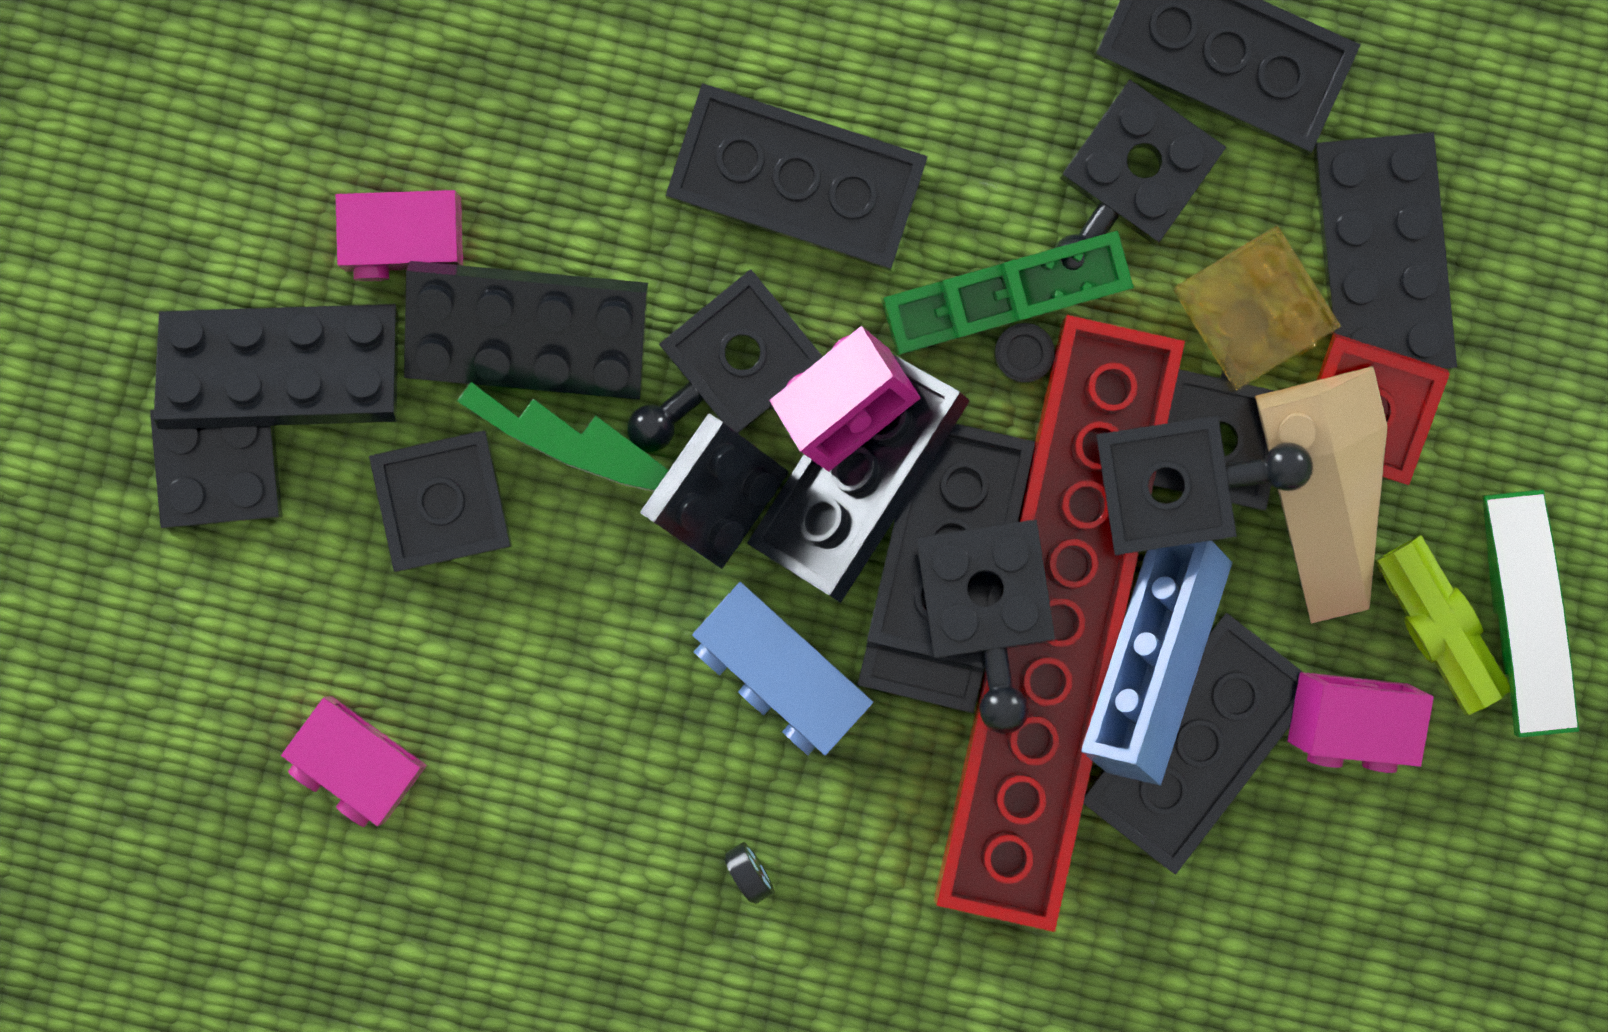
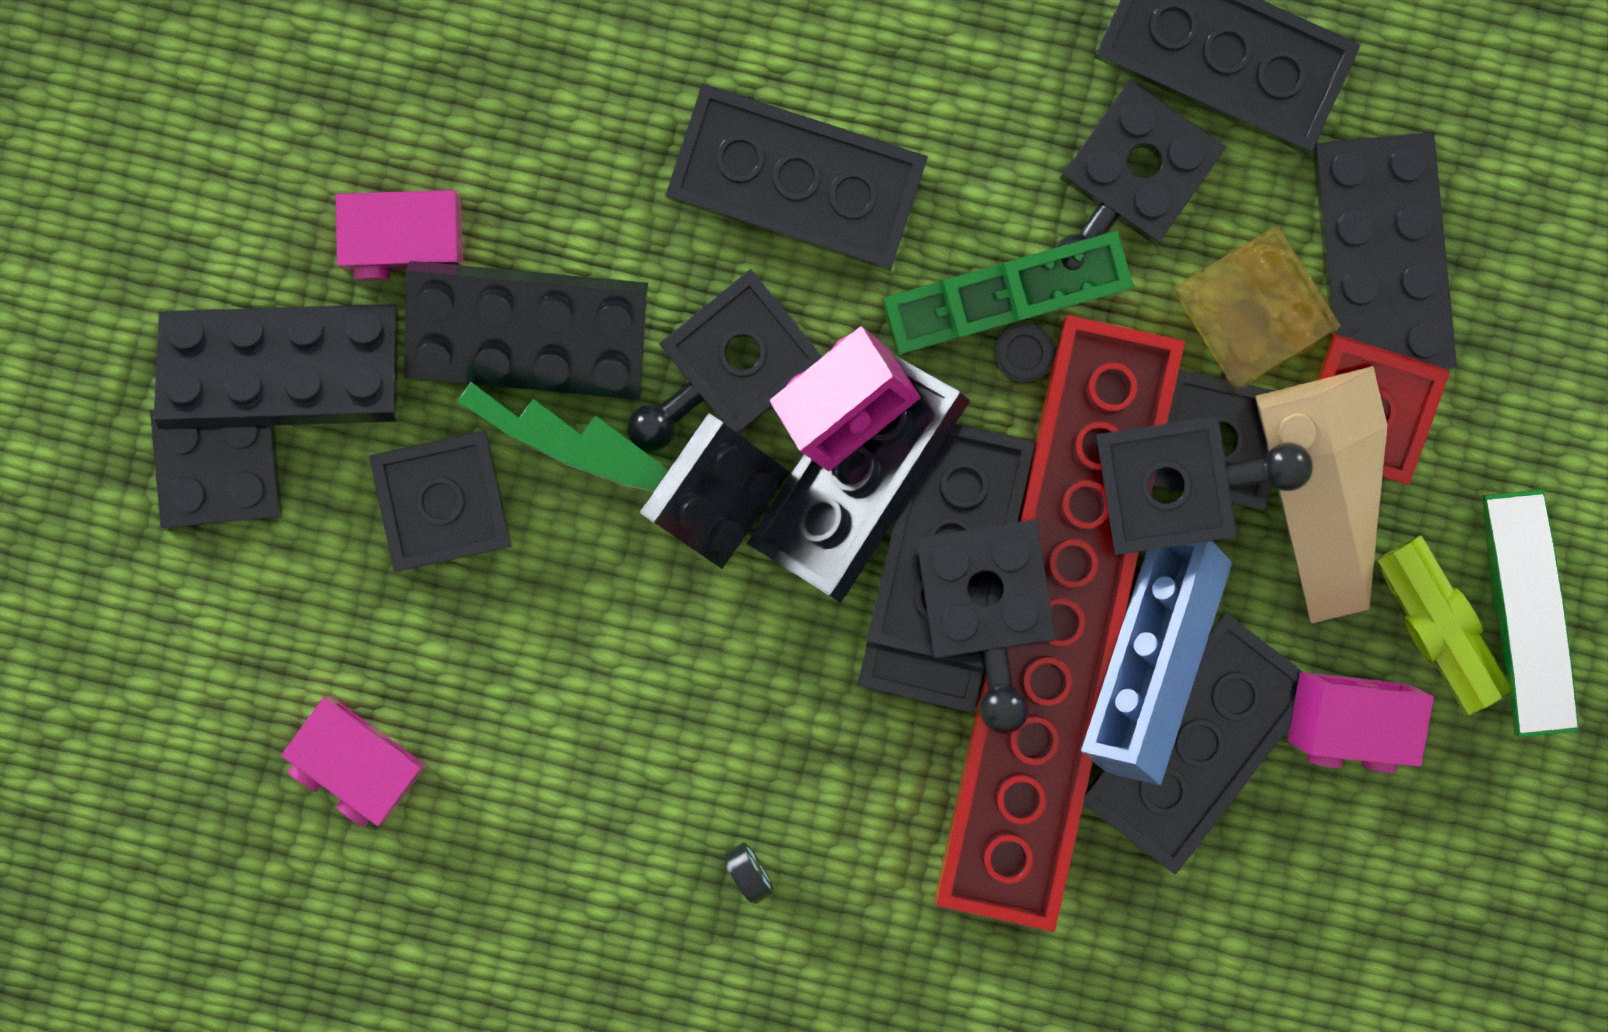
(780, 671): medium blue brick -> none

